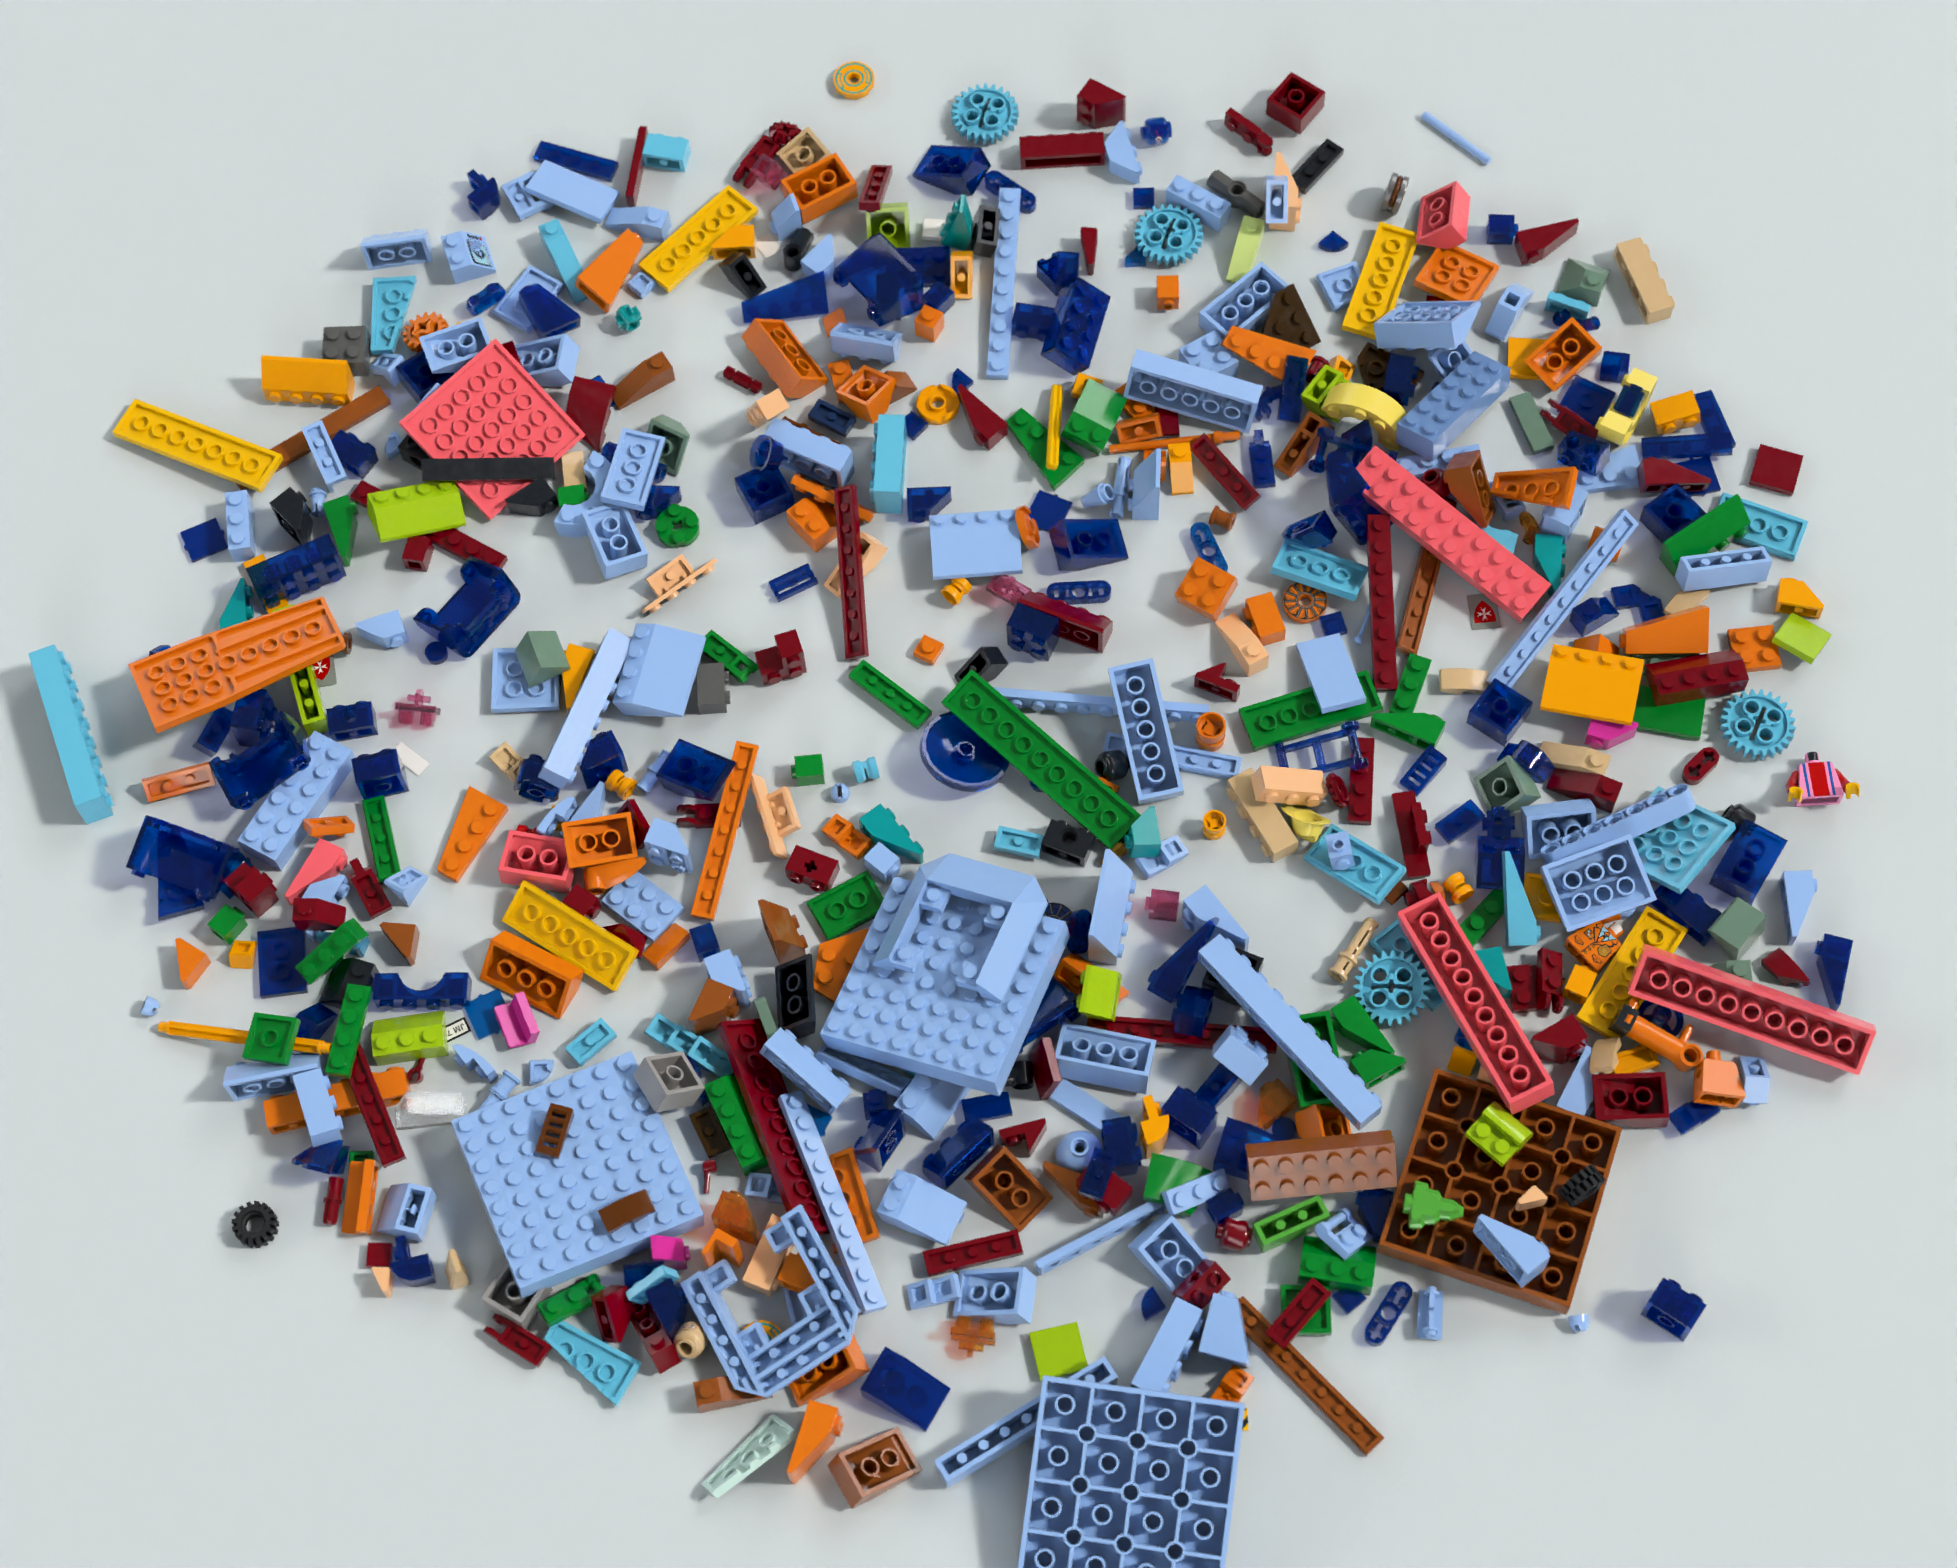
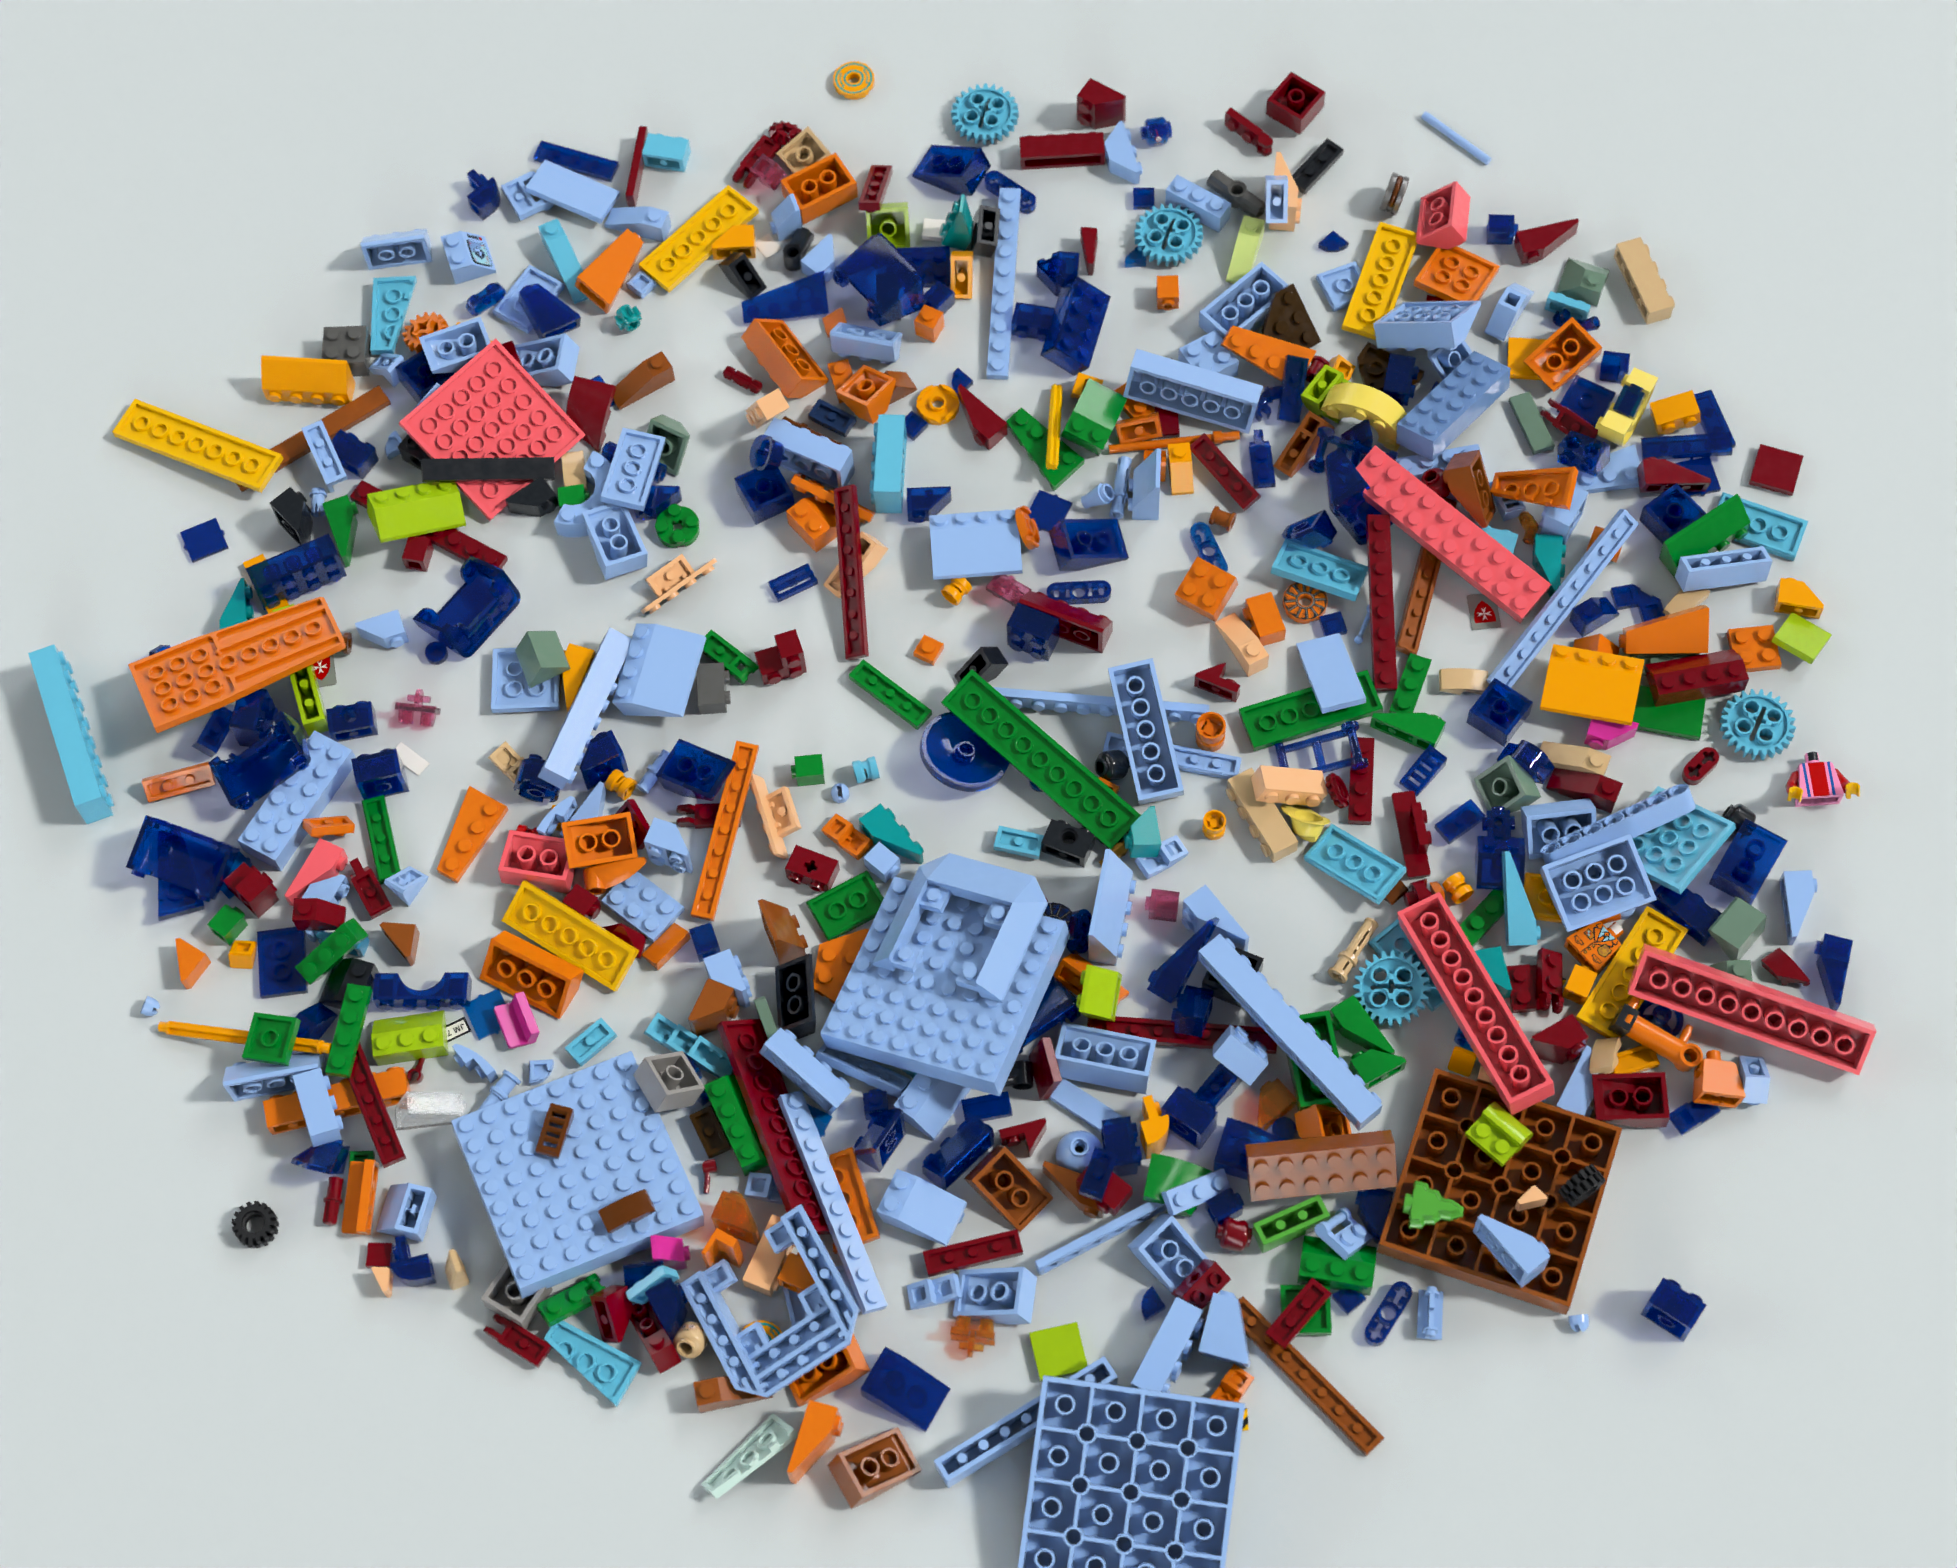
(240, 525): light blue brick -> none
(1340, 850): light blue brick -> none

